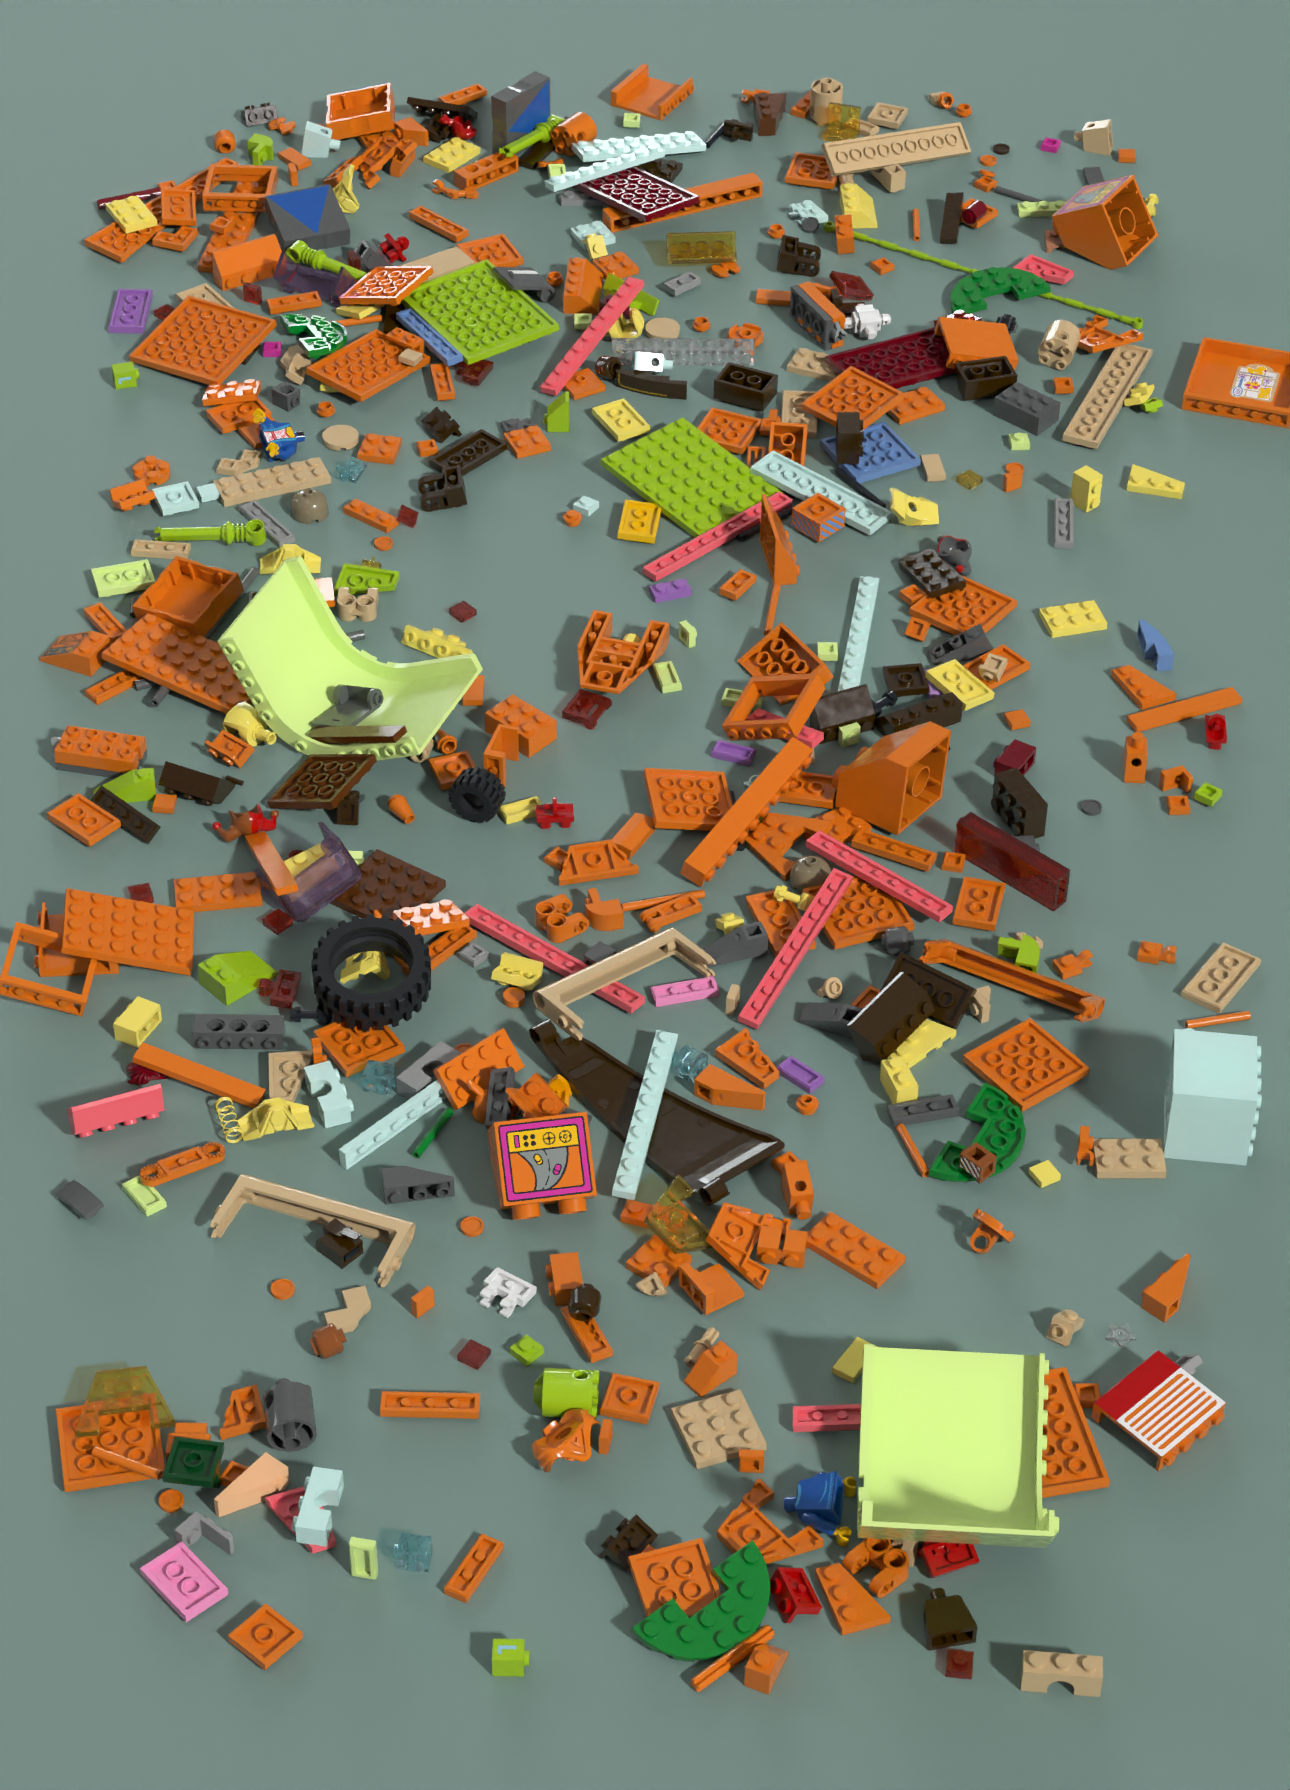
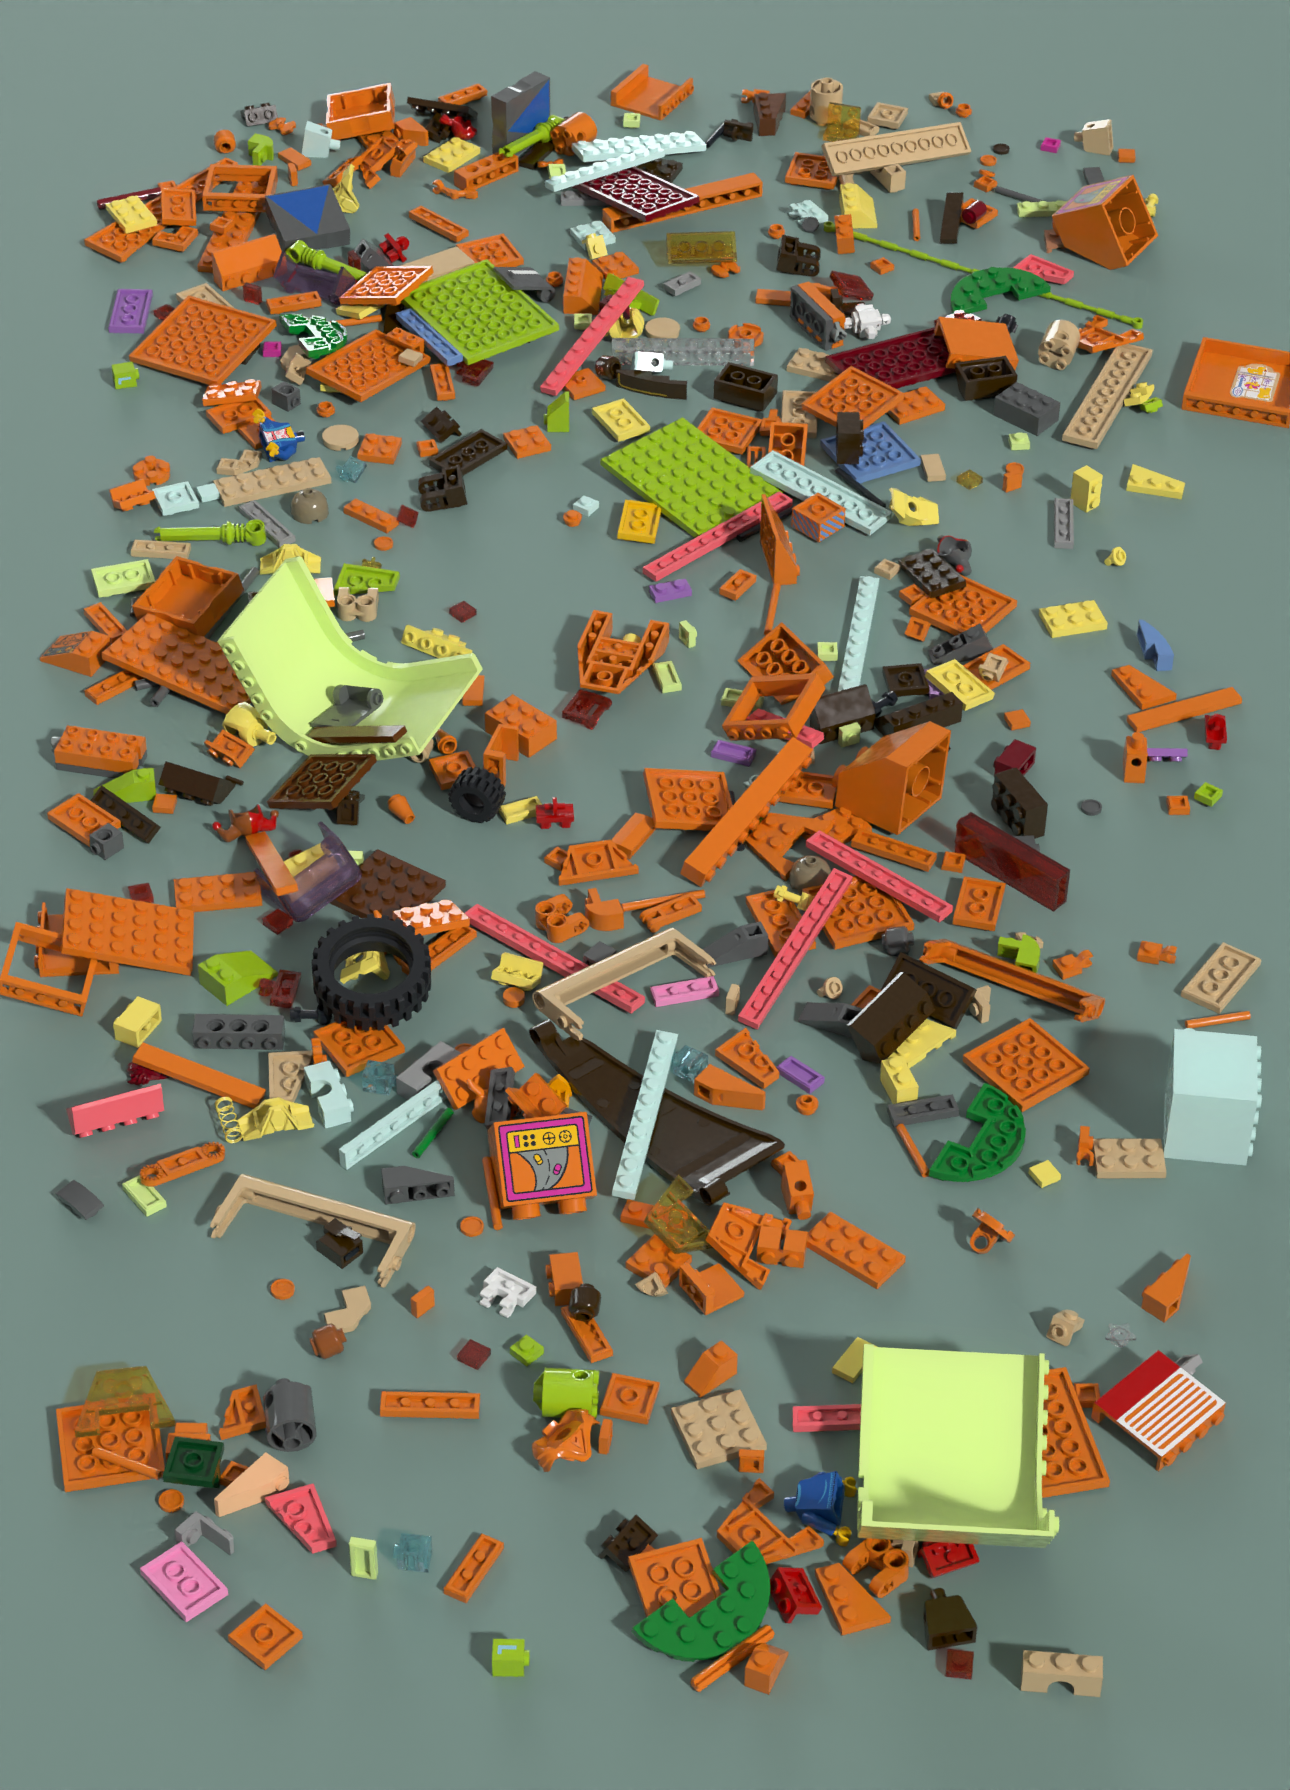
(106, 841): none -> dark grey brick
(322, 1489): light aqua arch -> none
(473, 955): light grey tile -> none
(492, 1193): none -> orange bar
(516, 424): dark grey plate -> none
(700, 1346): tan axle -> none
(729, 922): light yellow bracket -> none
(887, 569): none -> tan tile
(978, 1162): dark orange brick -> none
(1063, 385): orange plate -> none
(1117, 557): none -> light yellow plate
(1174, 754): none -> medium lavender plate
(1175, 778): orange bracket -> none

